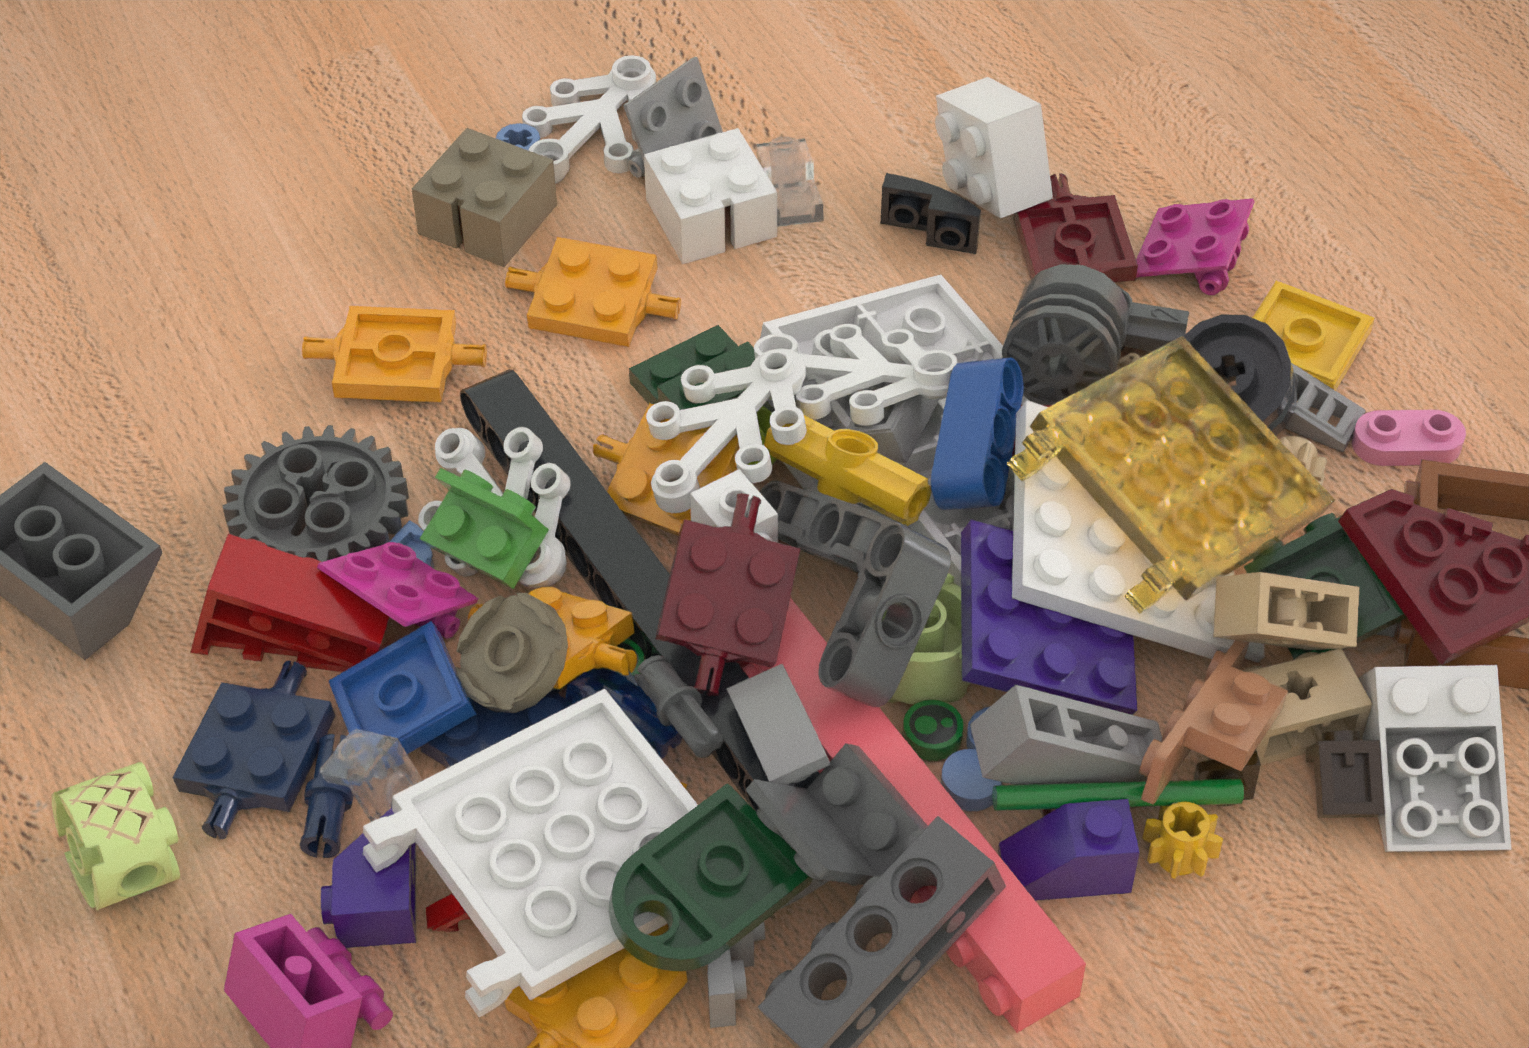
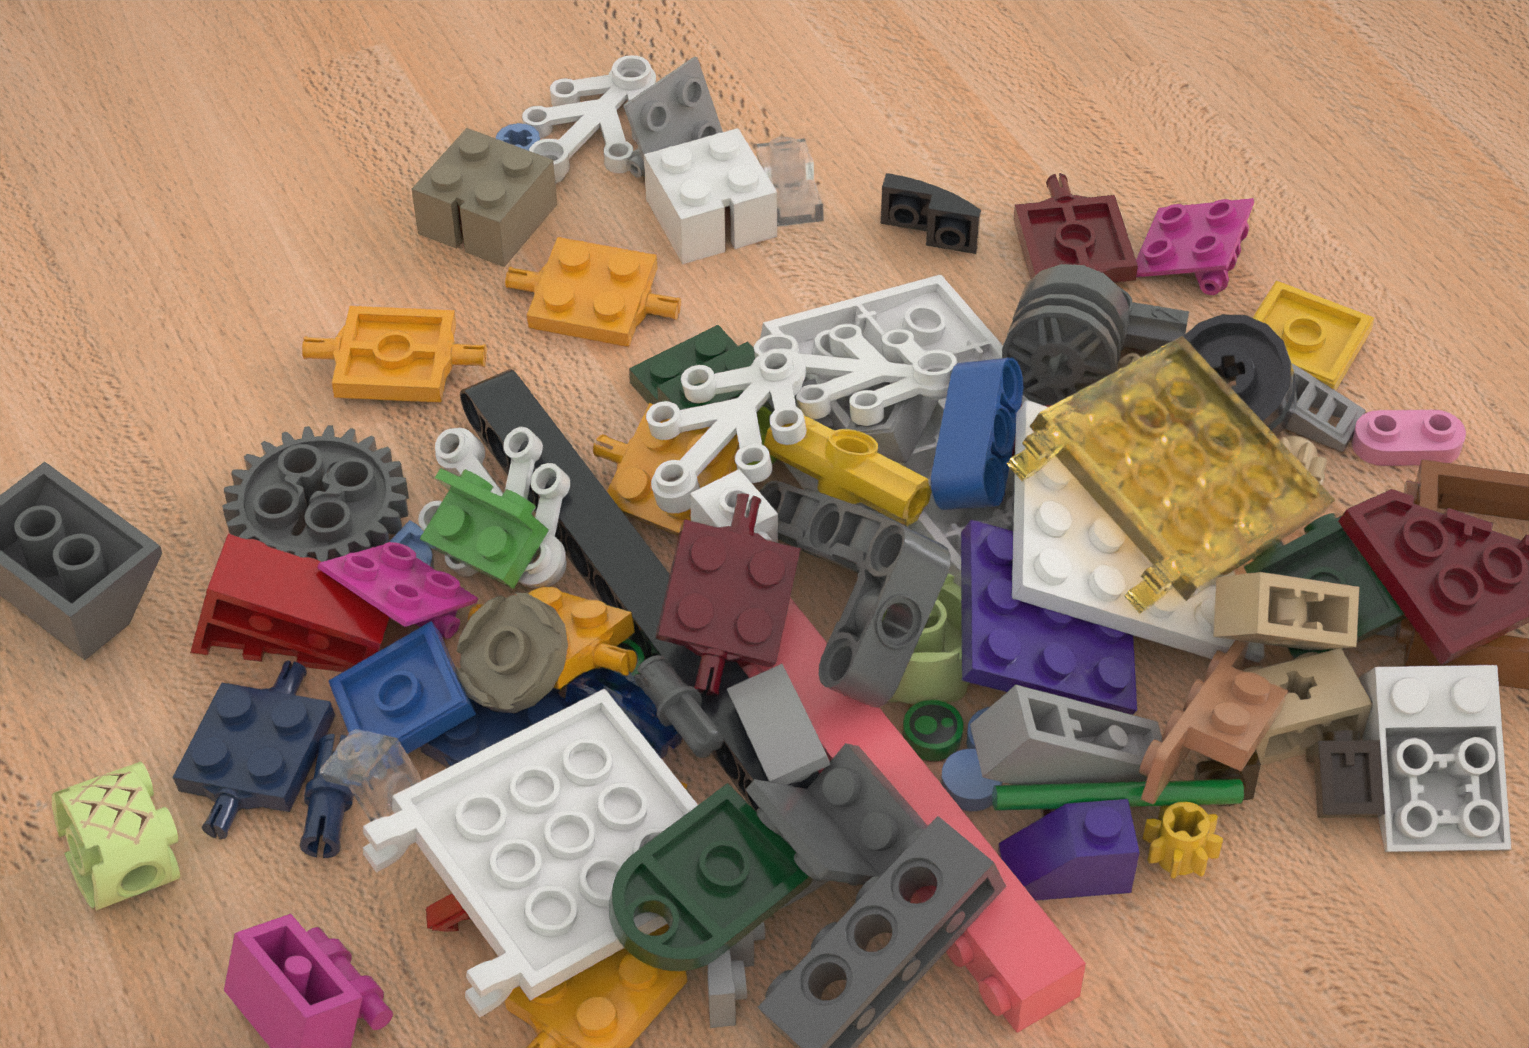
(371, 905): dark purple slope -> none
(994, 146): white piece -> none

